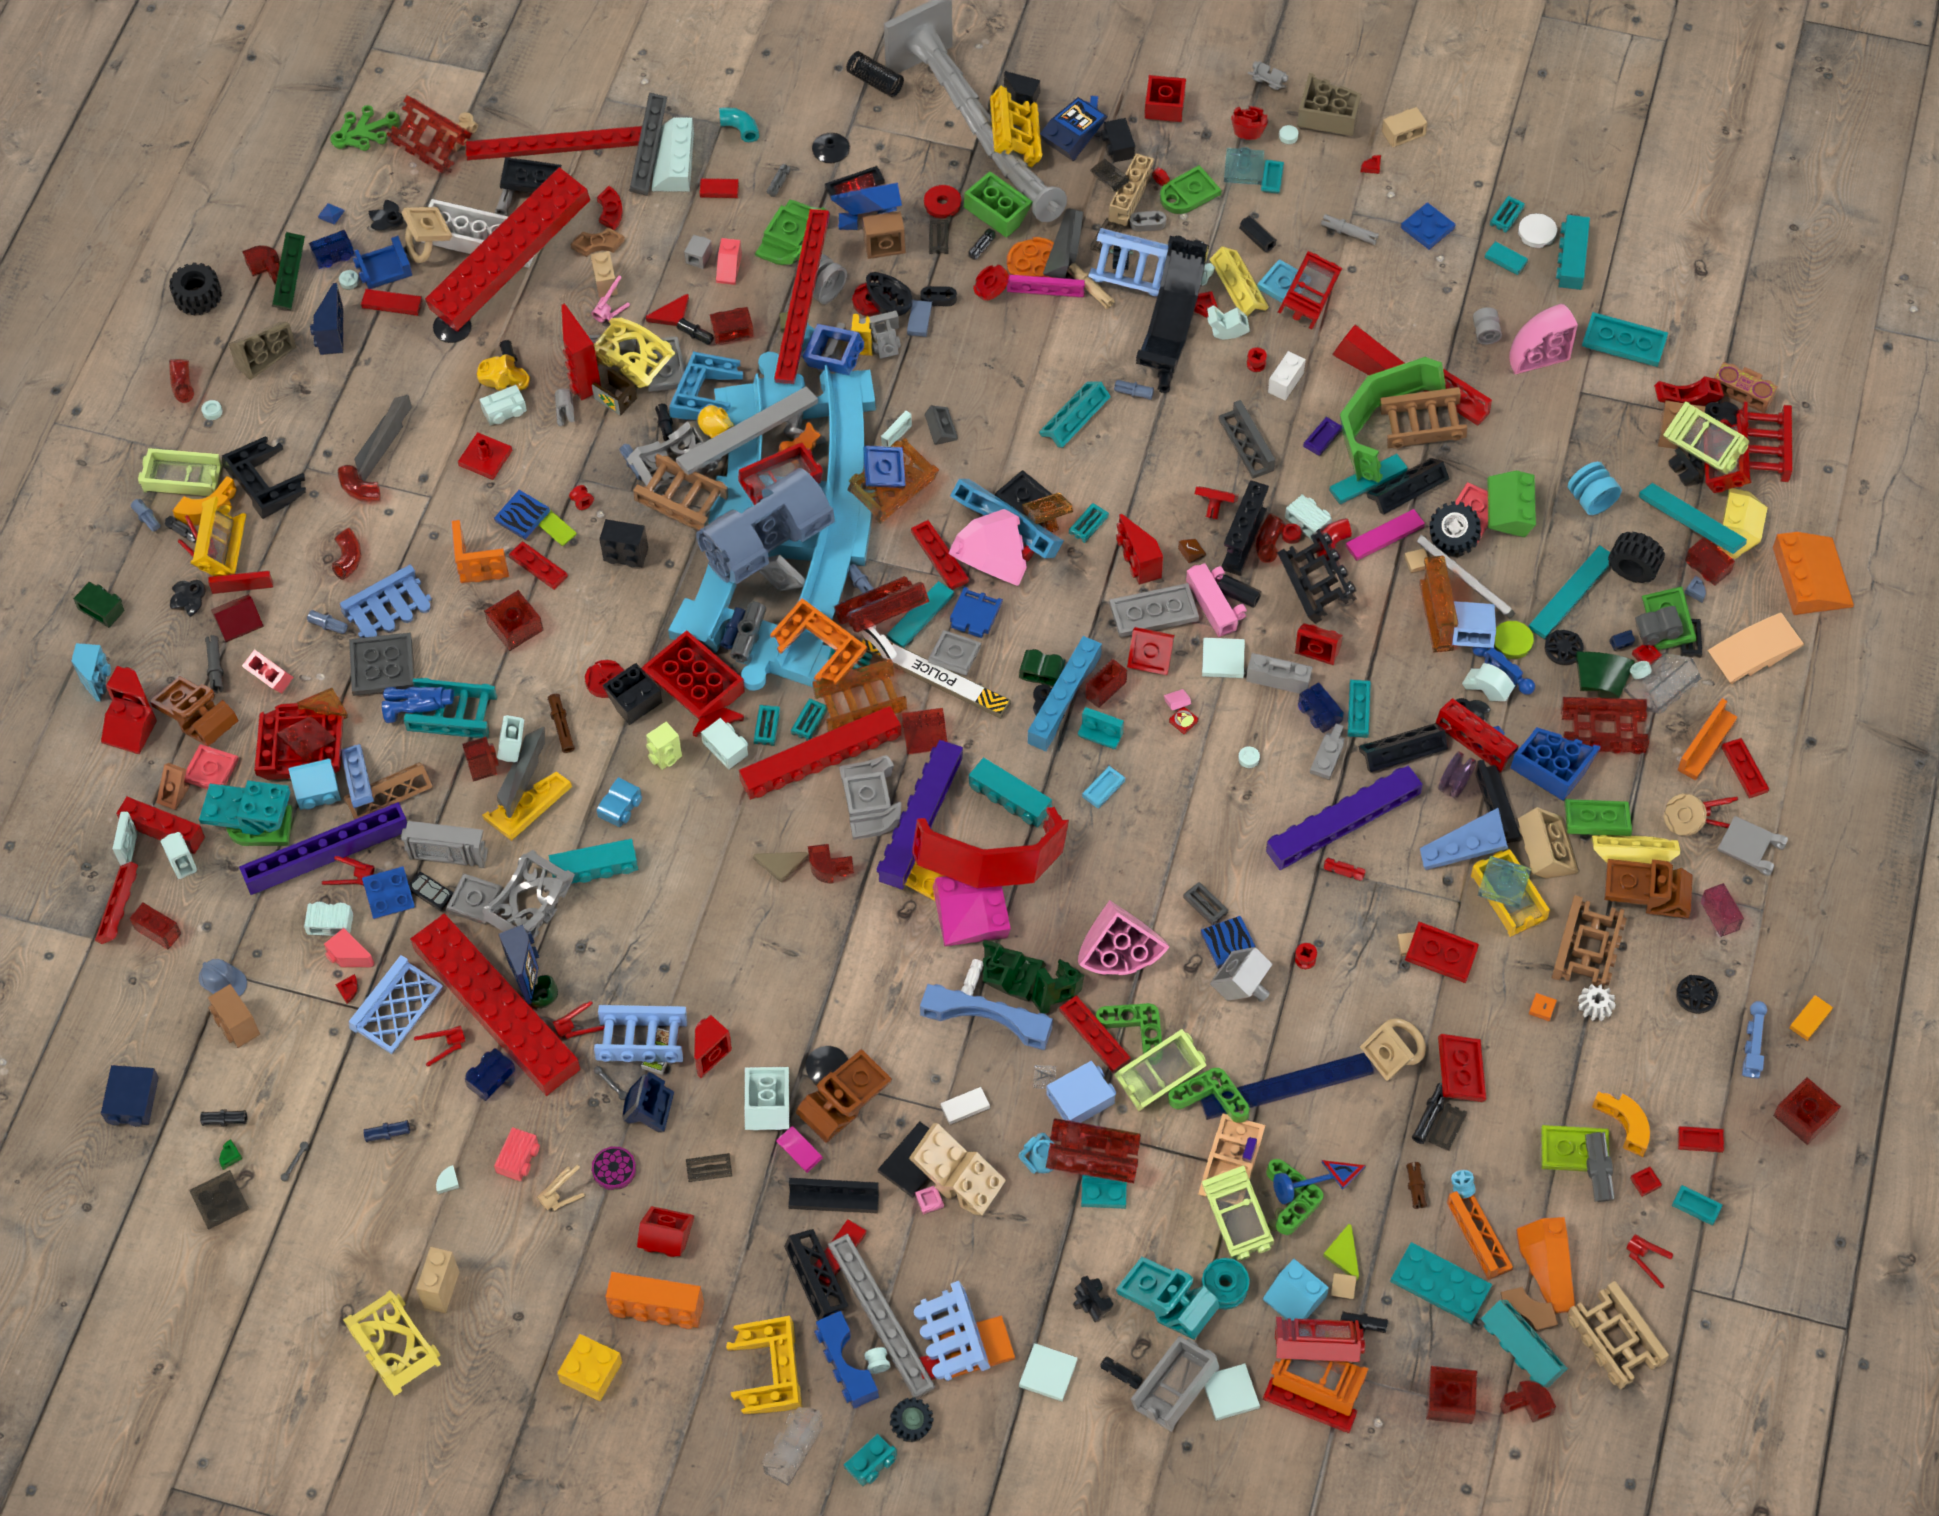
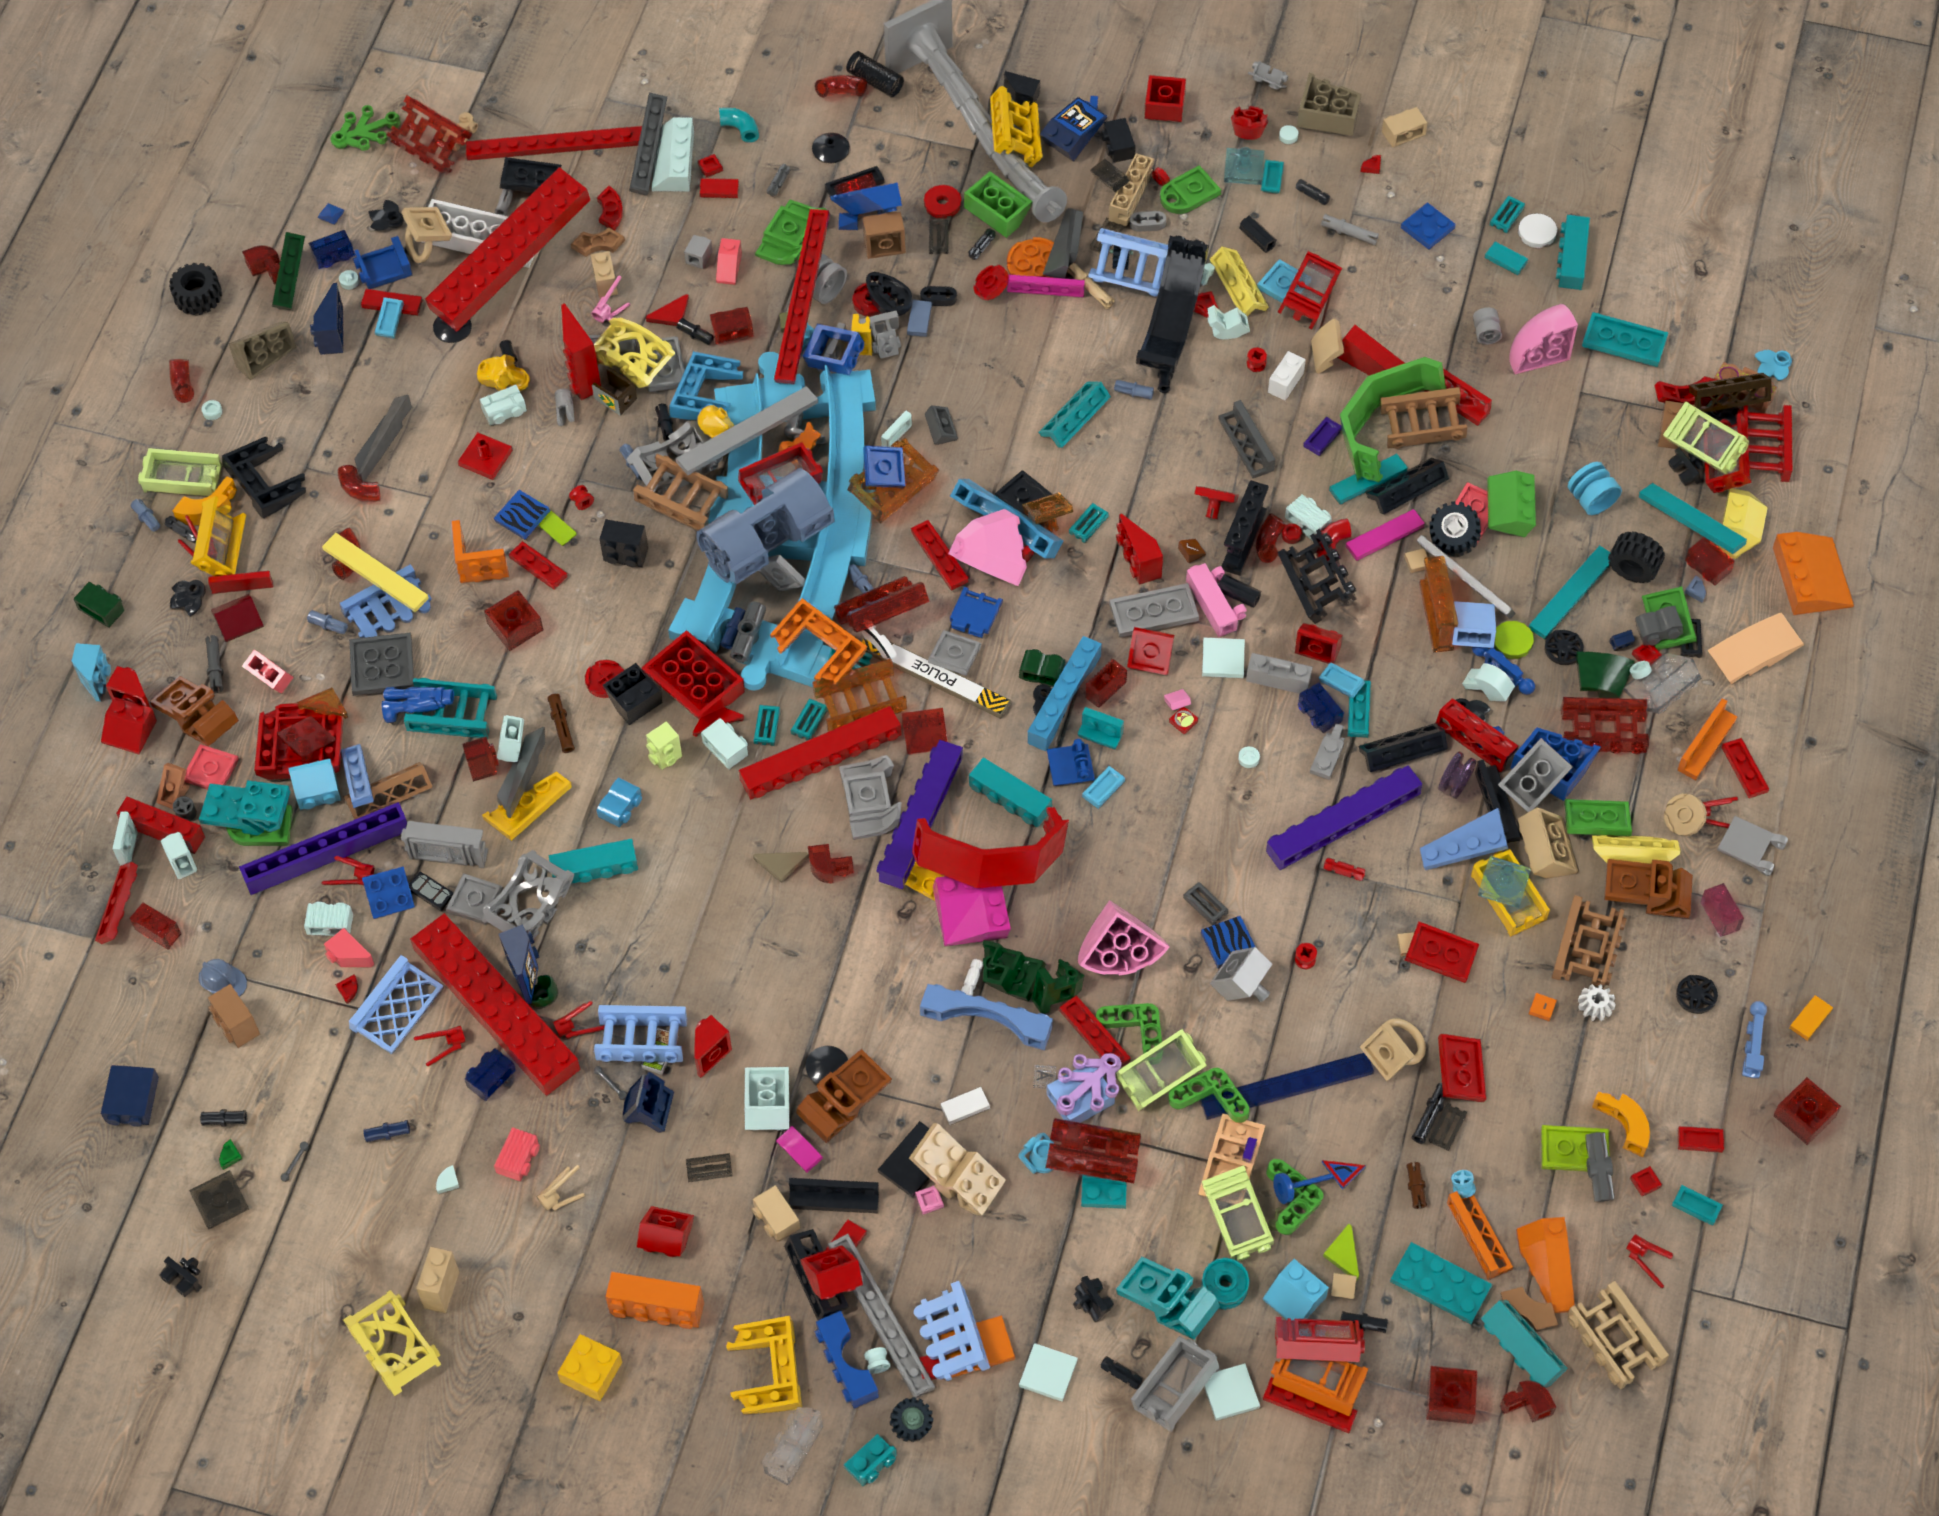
(186, 804): none -> dark grey wheel
(188, 1281): none -> black hips
(375, 572): none -> light yellow tile
(389, 318): none -> medium azure tile
(613, 1168): tile -> none
(710, 165): none -> red tile
(776, 1214): none -> tan brick
(832, 1272): none -> red slope
(841, 85): none -> clear red cylinder
(918, 617): teal tile -> none
(1070, 764): none -> blue hinge
(1091, 1080): none -> lavender plant
(1312, 191): none -> black axle
(1327, 345): none -> tan slope
(1341, 680): none -> medium azure tile
(1535, 775): none -> light grey slope
(1728, 386): none -> dark brown fence
(1772, 363): none -> medium azure plate

